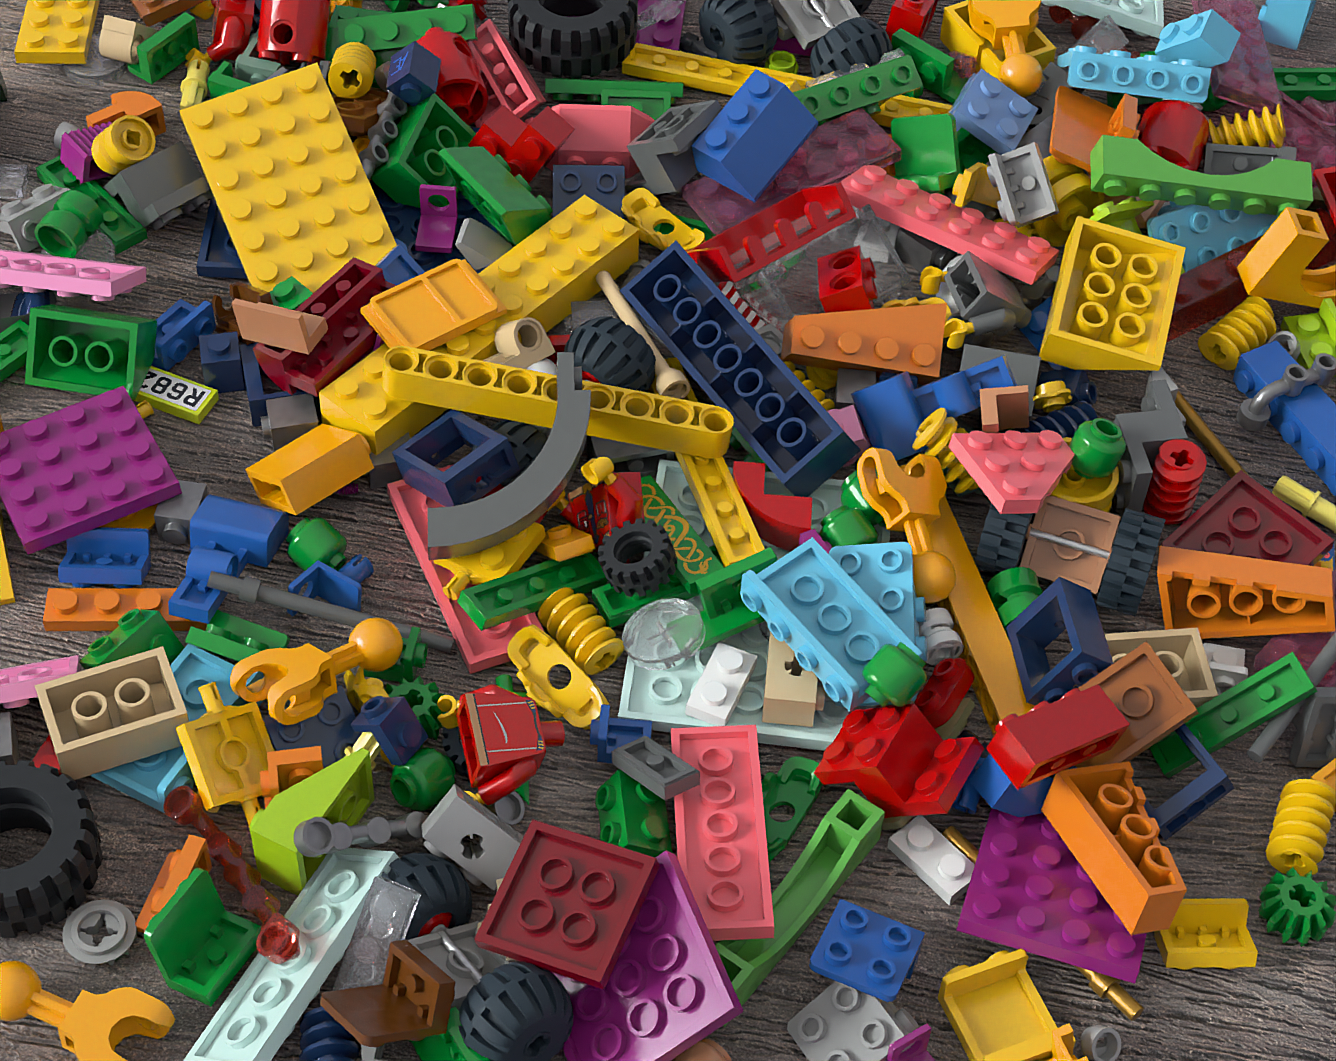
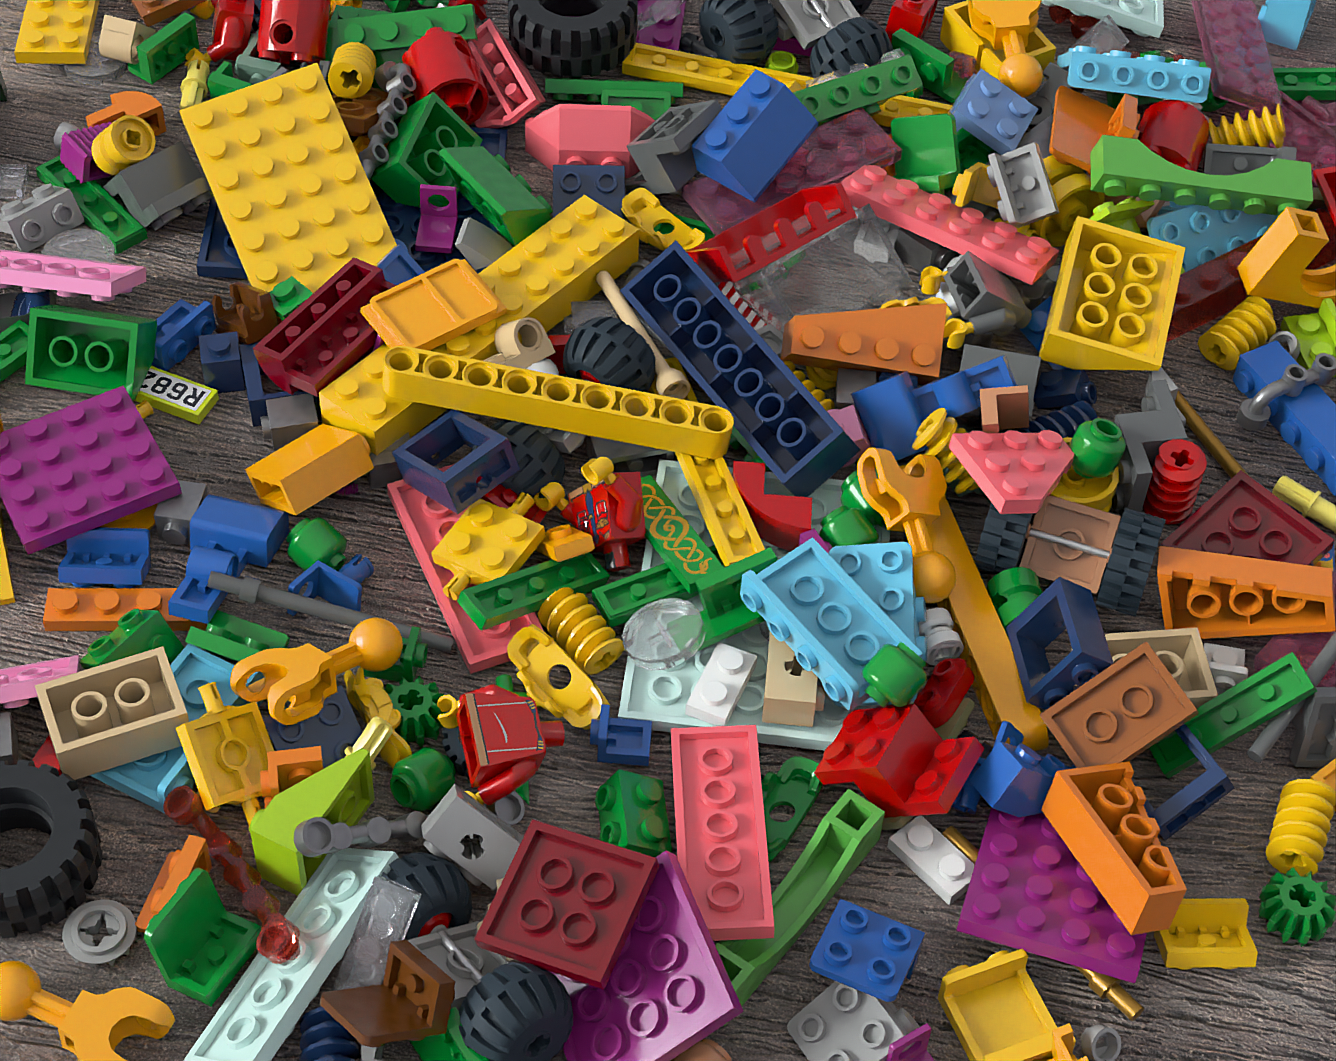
(69, 224): green wheel -> none
(279, 326): nougat panel -> none
(392, 726): dark blue bracket -> none
(413, 74): dark blue brick -> none
(502, 515): dark grey arch -> none
(523, 146): red brick -> none
(643, 574): black tyre -> none
(655, 767): dark grey plate -> none
(846, 281): red brick -> none
(1051, 396): yellow plate -> none
(1056, 735): red brick -> none
(1199, 38): medium azure brick -> none

